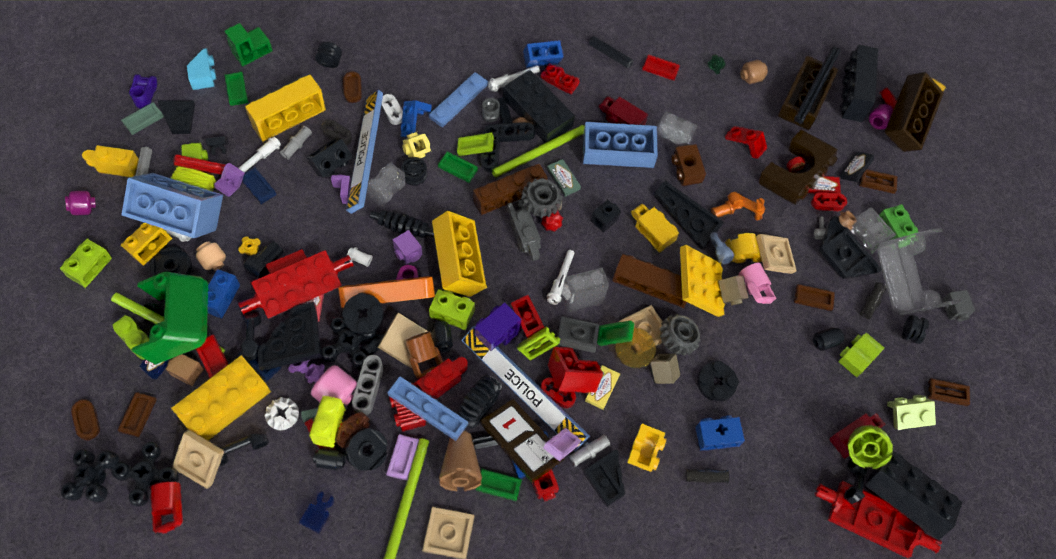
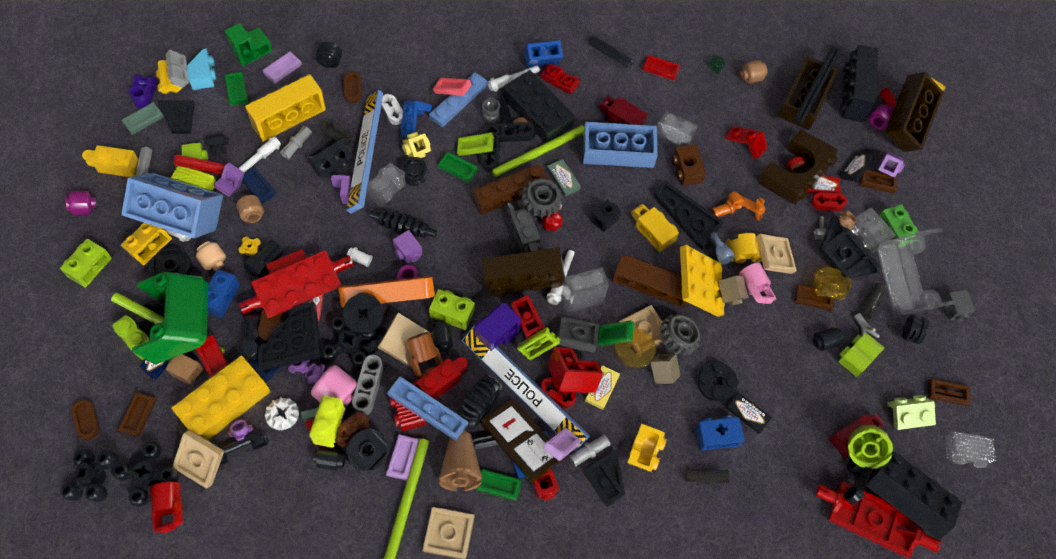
(172, 73): none -> hips
(240, 429): none -> medium lavender plate
(249, 208): none -> medium nougat head
(268, 325): none -> reddish brown tile
(282, 67): none -> lavender tile
(316, 516): clear blue plate -> none
(452, 86): none -> coral tile
(458, 254): yellow brick -> none
(524, 272): none -> dark brown brick
(749, 413): none -> tile
(837, 289): none -> clear yellow plate
(865, 326): none -> light grey bar
(891, 164): none -> medium lavender brick
(969, 448): none -> clear brick

